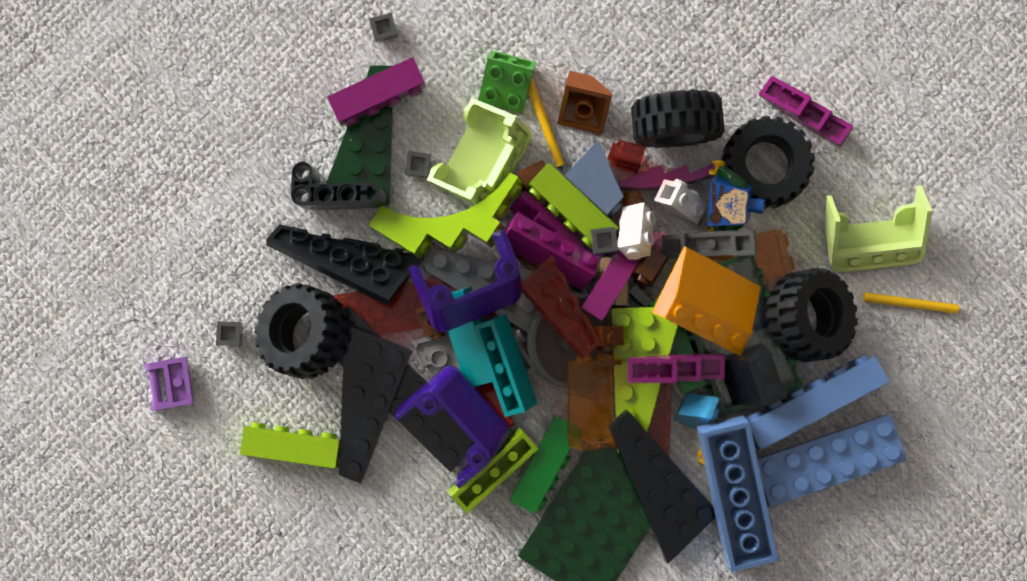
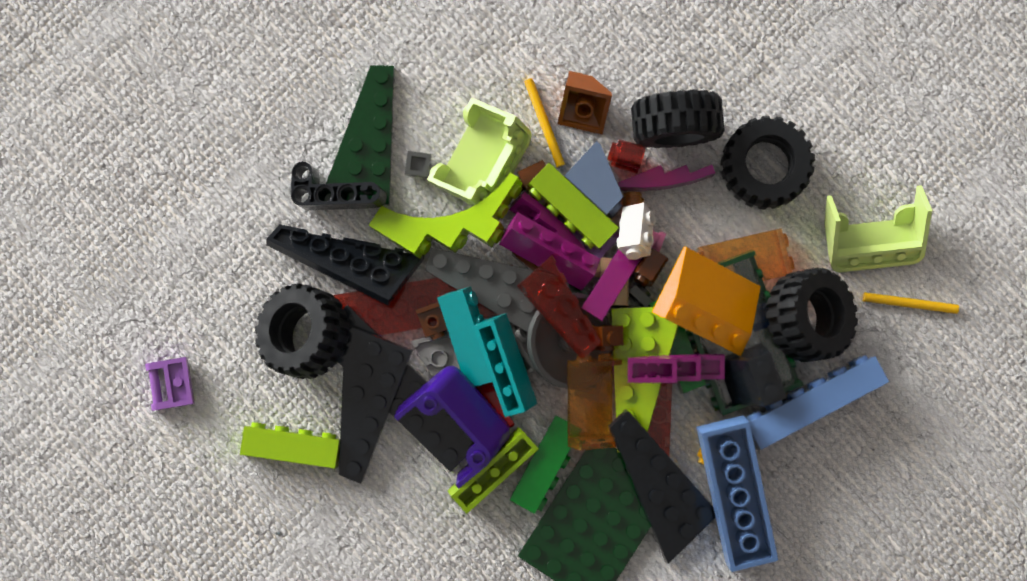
(228, 333): dark grey plate -> none
(376, 92): magenta brick -> none
(383, 27): dark grey plate -> none
(449, 313): dark purple windscreen -> none
(506, 81): bright green bracket -> none
(604, 240): dark grey plate -> none
(681, 201): white brick -> none
(697, 410): dark azure slope -> none
(711, 243): dark grey slope -> none
(730, 200): torso -> none
(805, 111): magenta slope -> none
(830, 459): medium blue brick -> none

